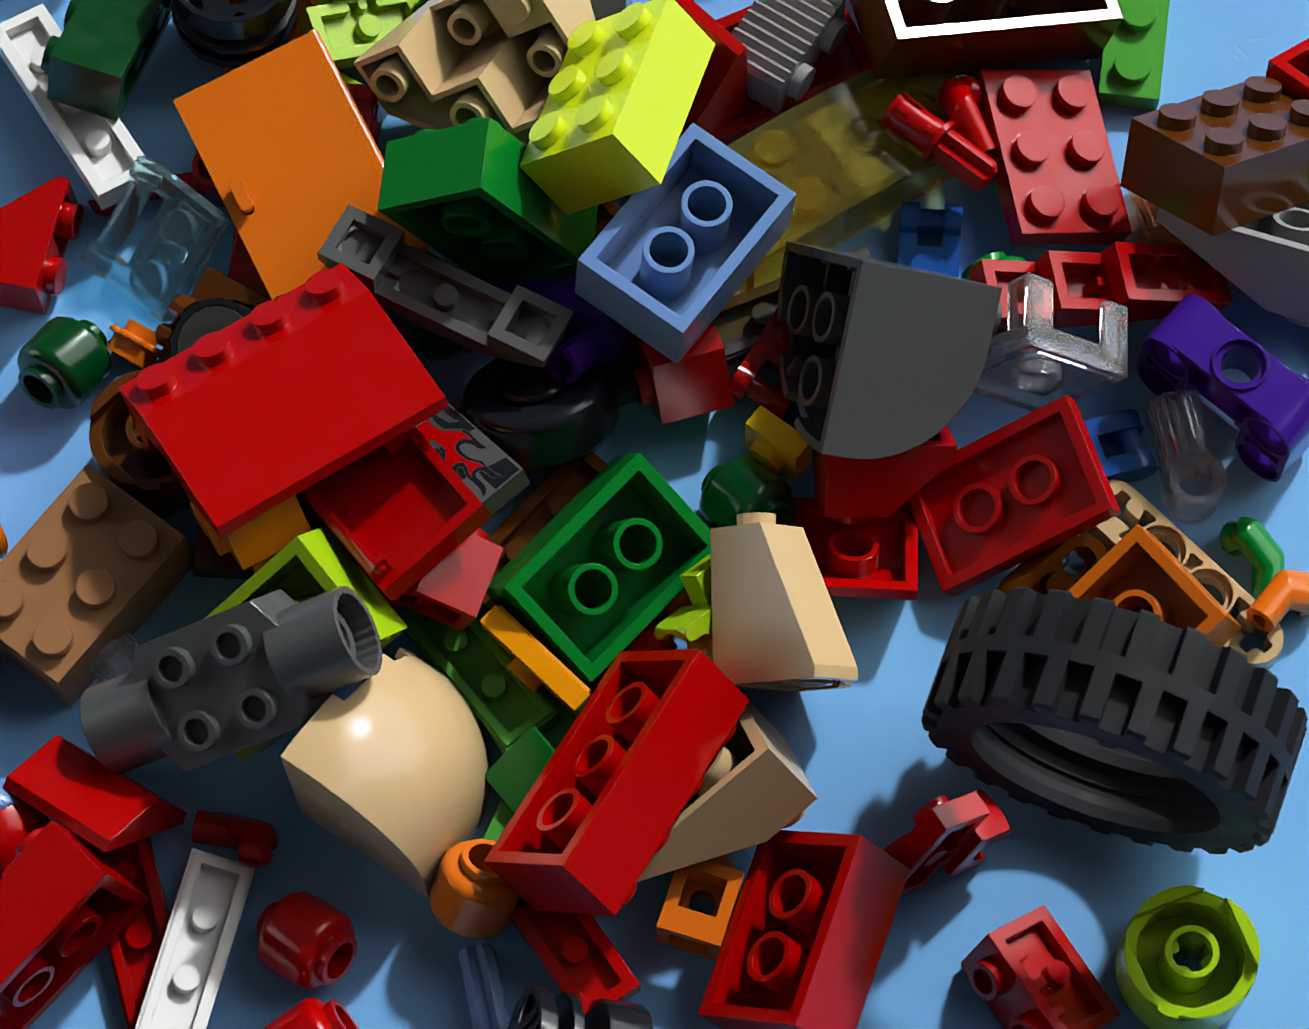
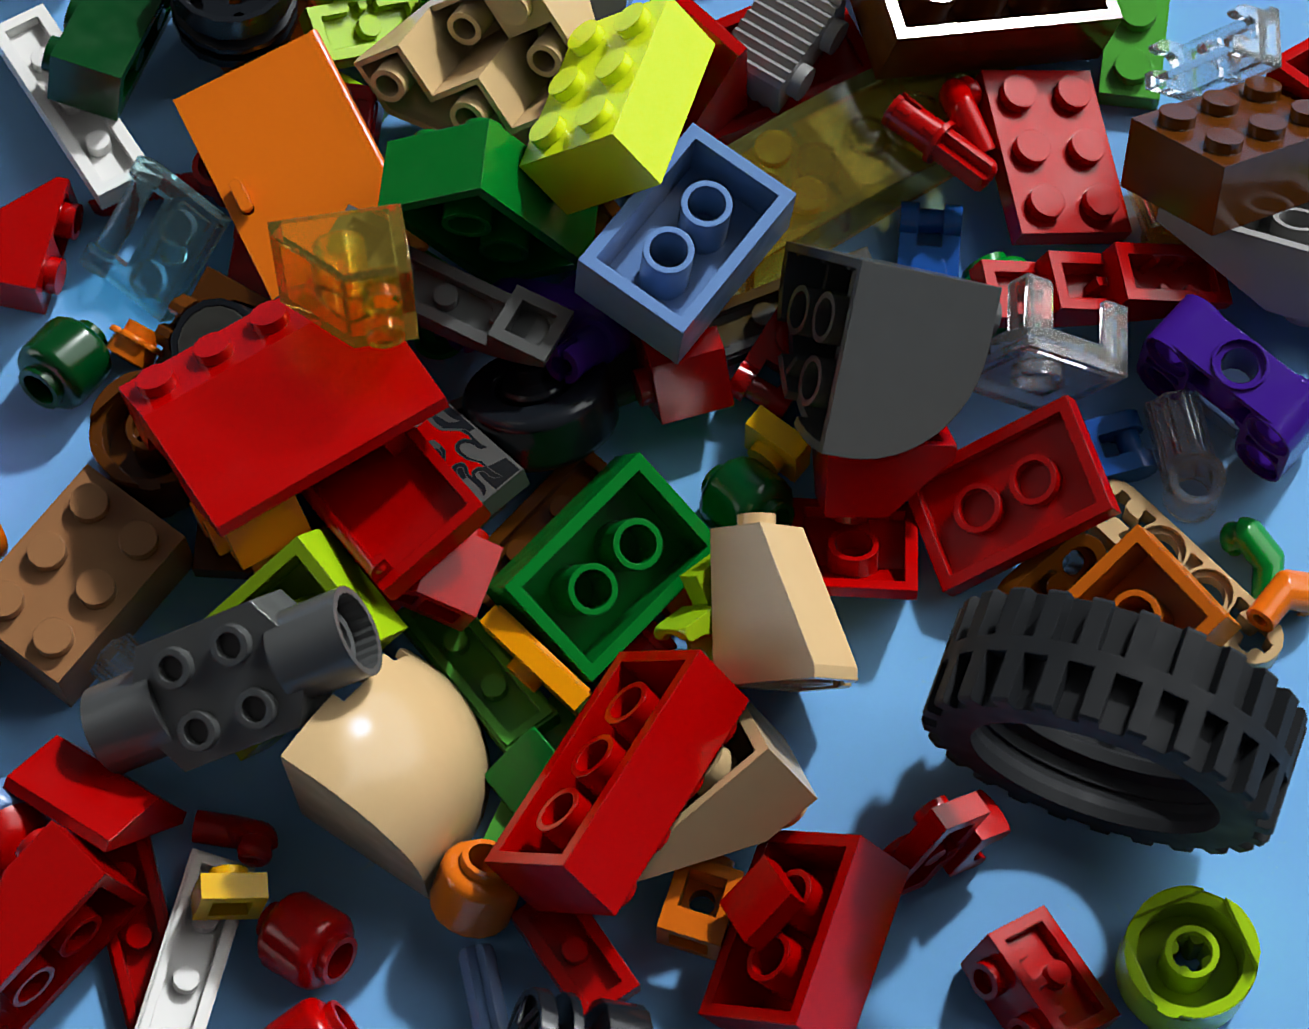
(229, 894): none -> yellow plate
(348, 274): none -> clear yellow slope
(762, 903): none -> red tile
(1220, 57): none -> clear hinge

